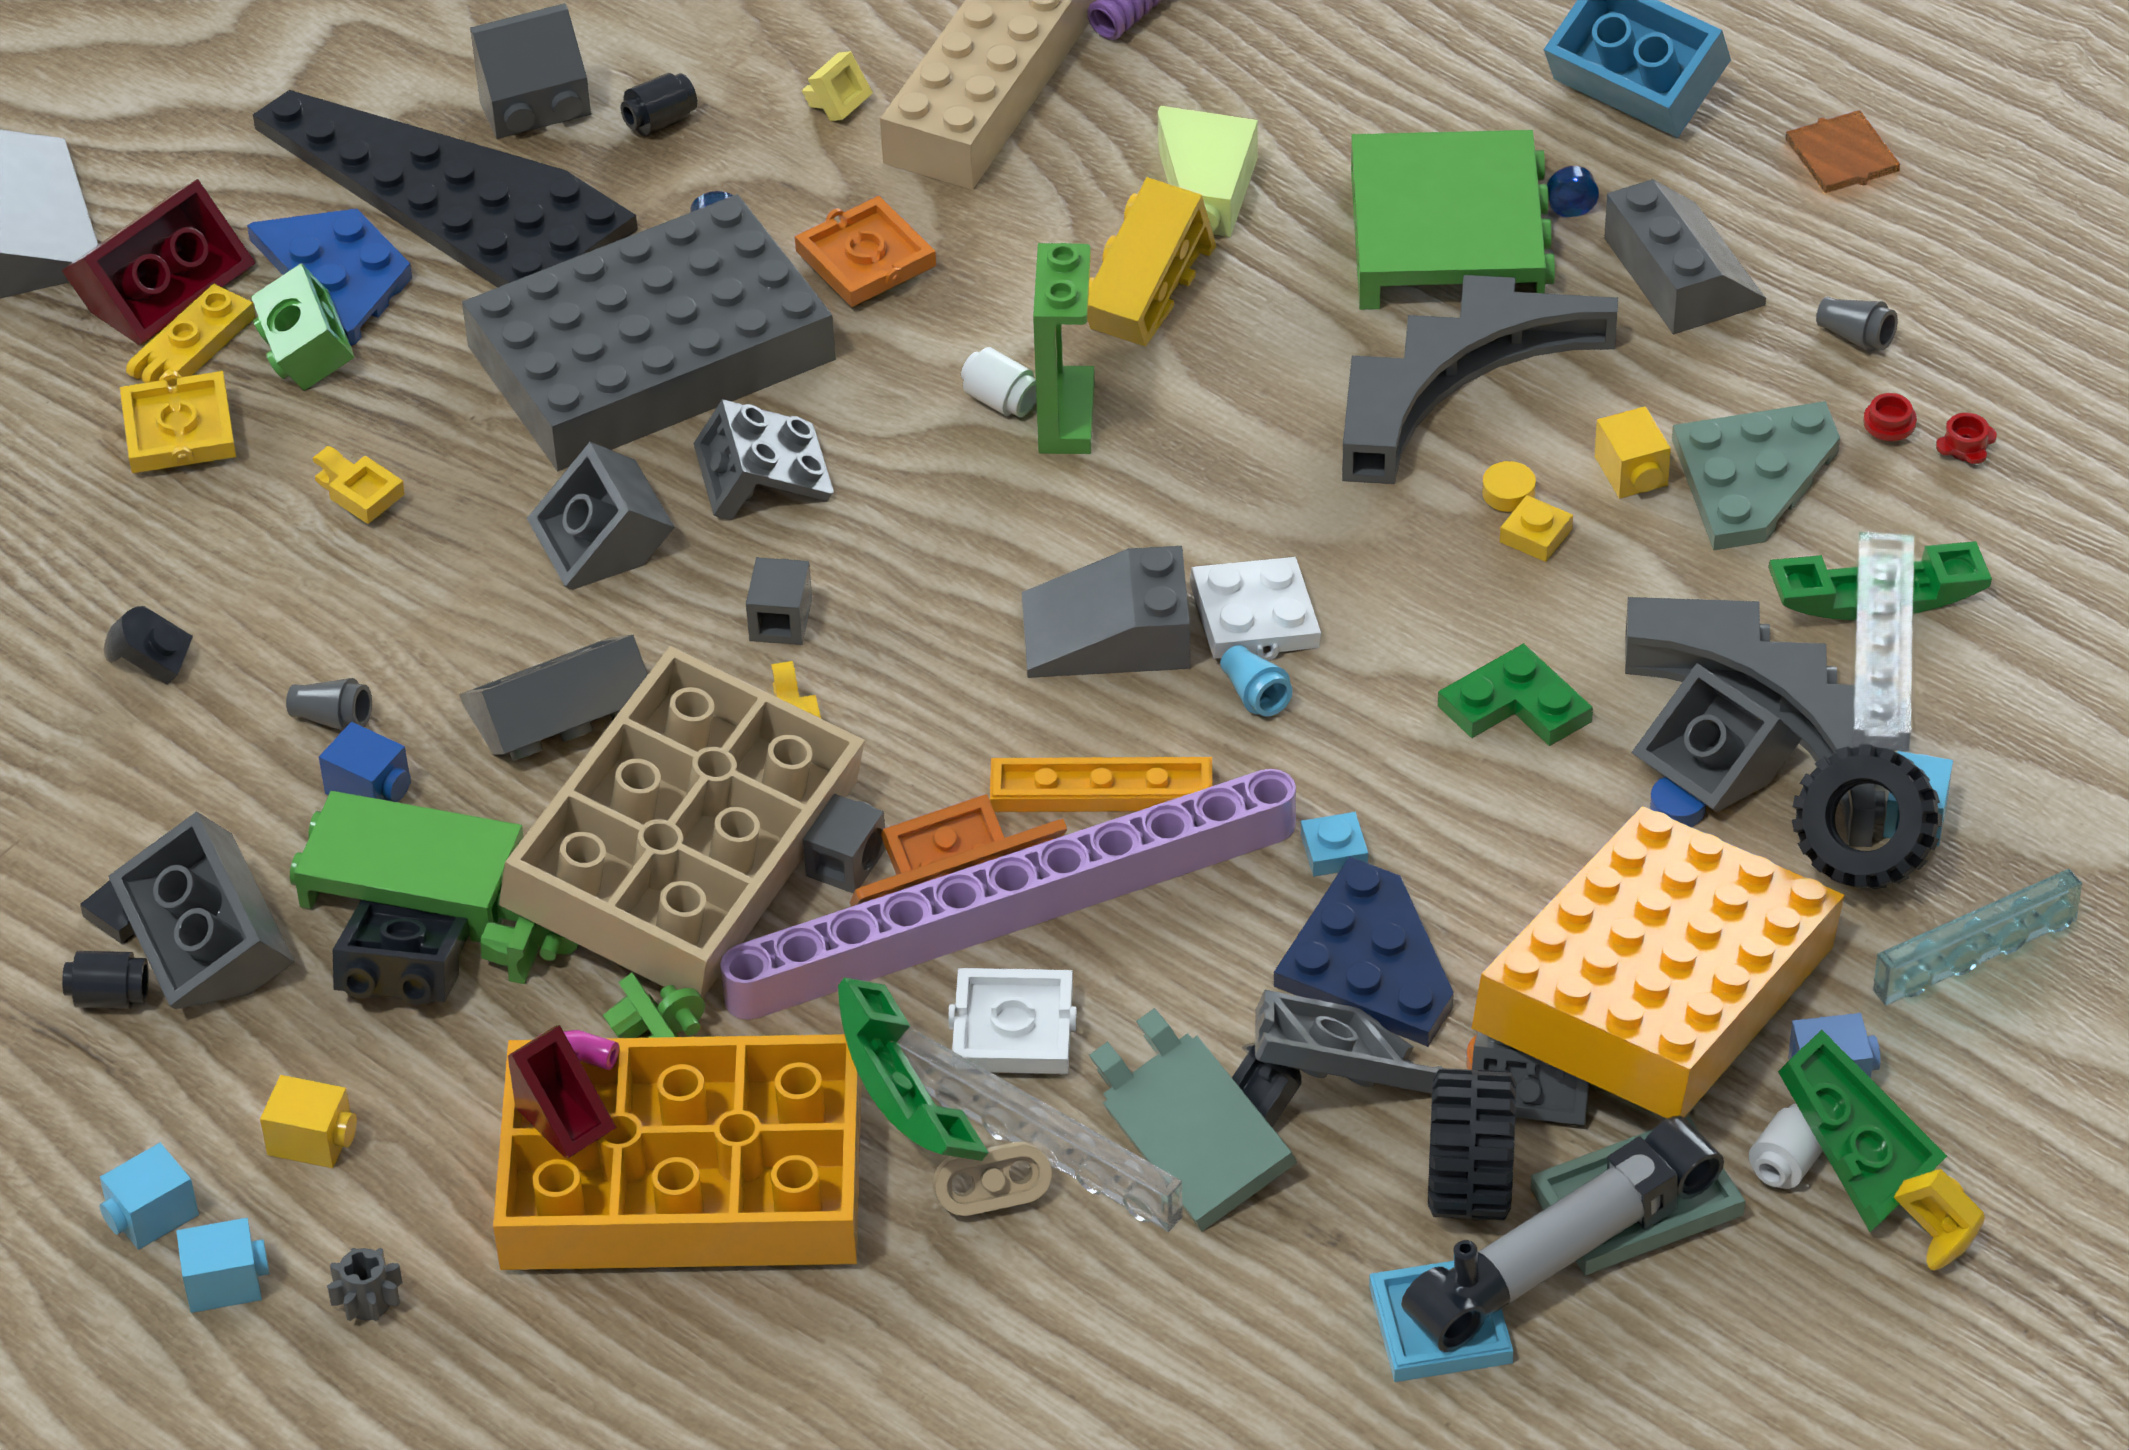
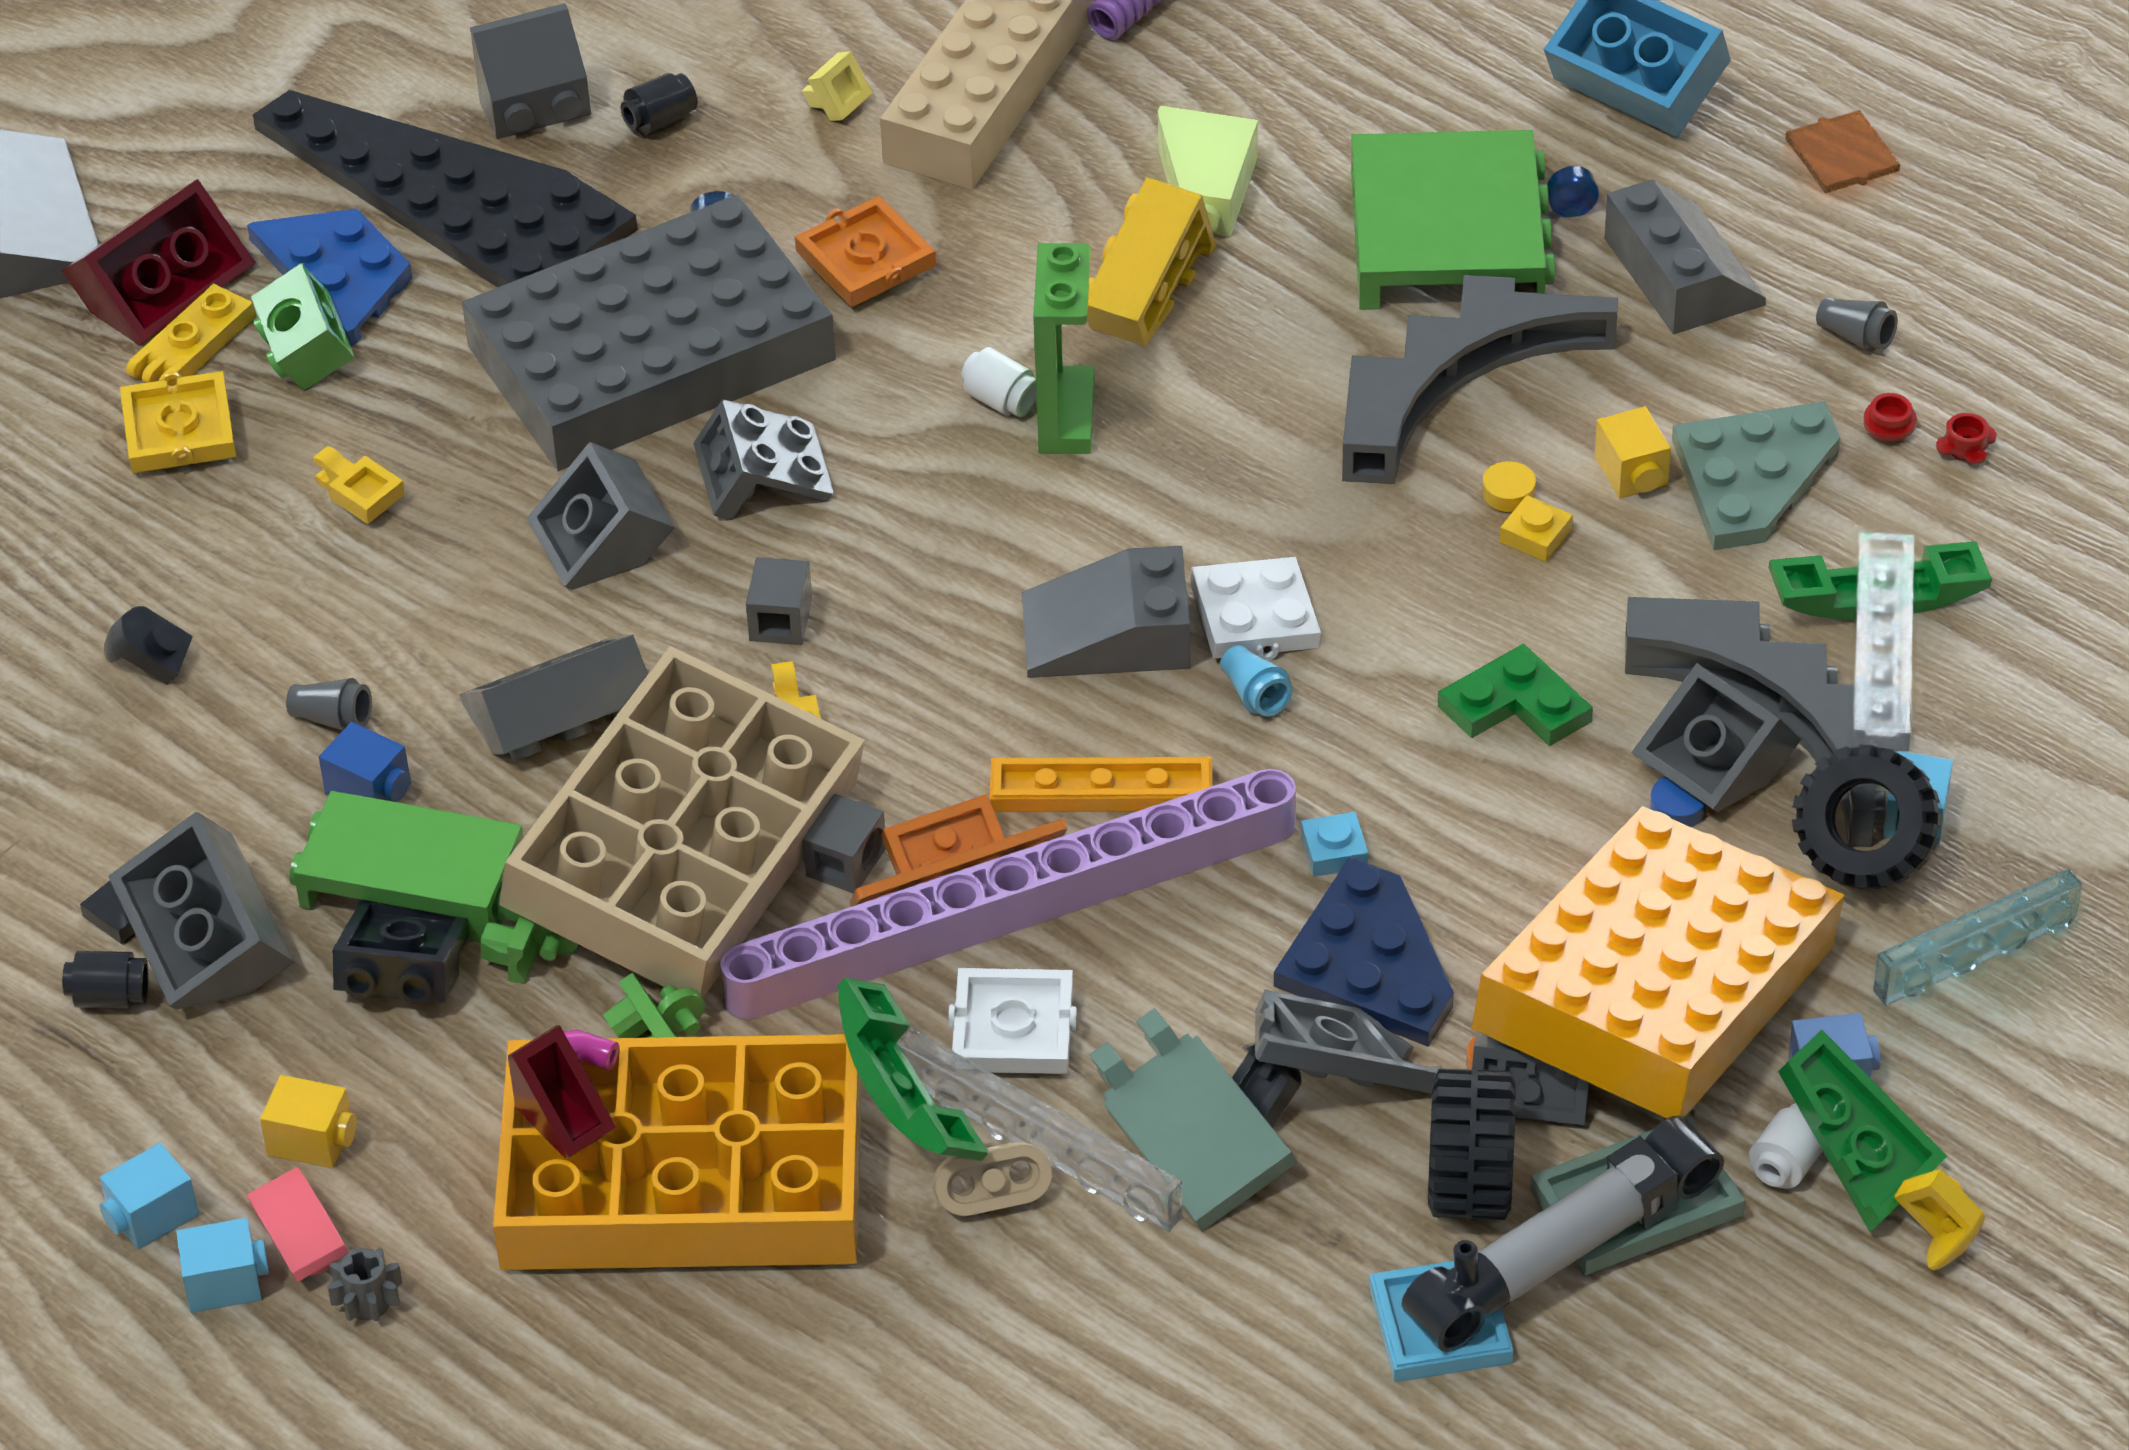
(297, 1224): none -> coral slope

